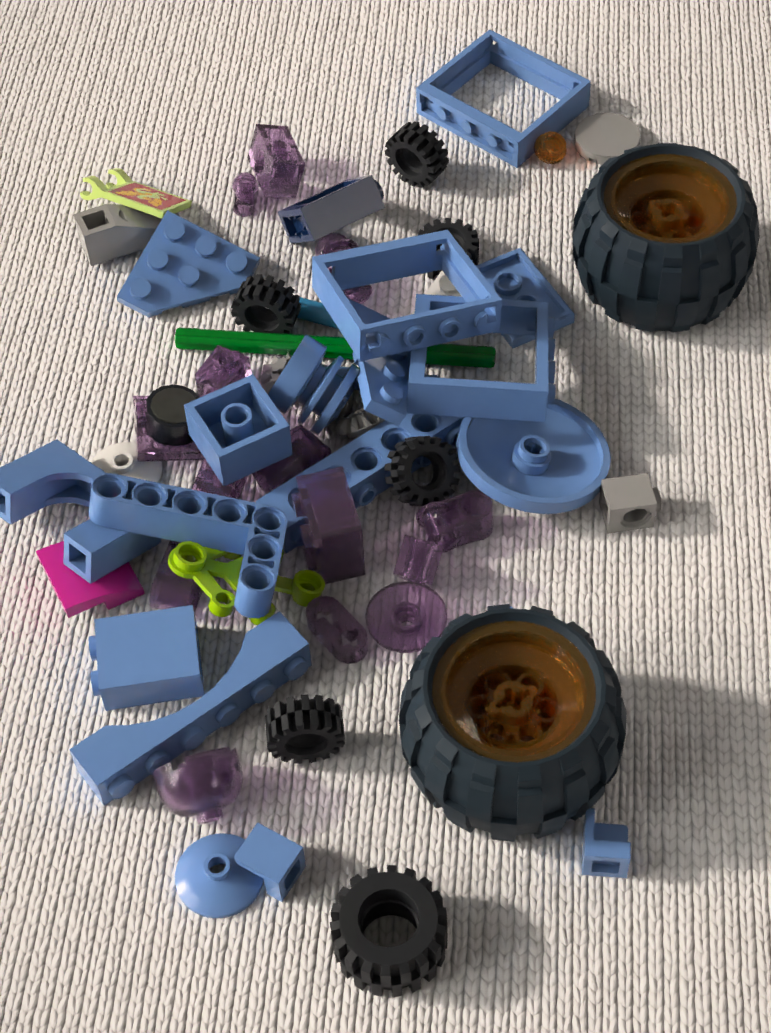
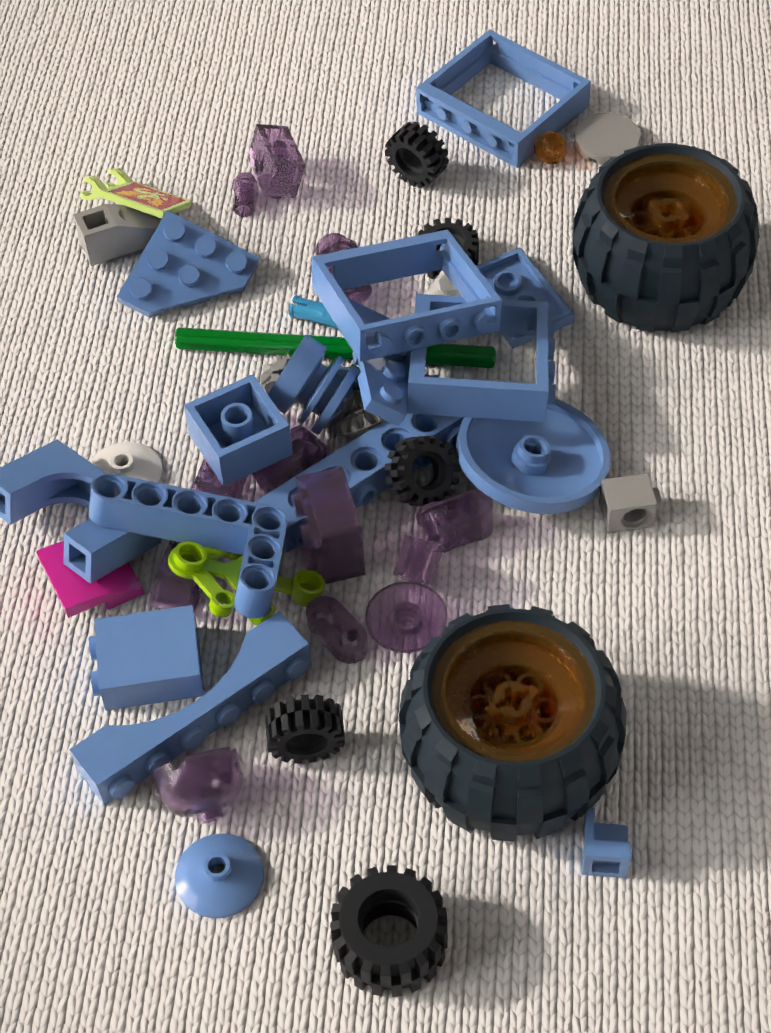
(162, 425): piece -> none
(221, 369): clear purple brick -> none
(260, 293): black tyre -> none
(273, 859): medium blue panel -> none
(332, 209): dark blue window -> none

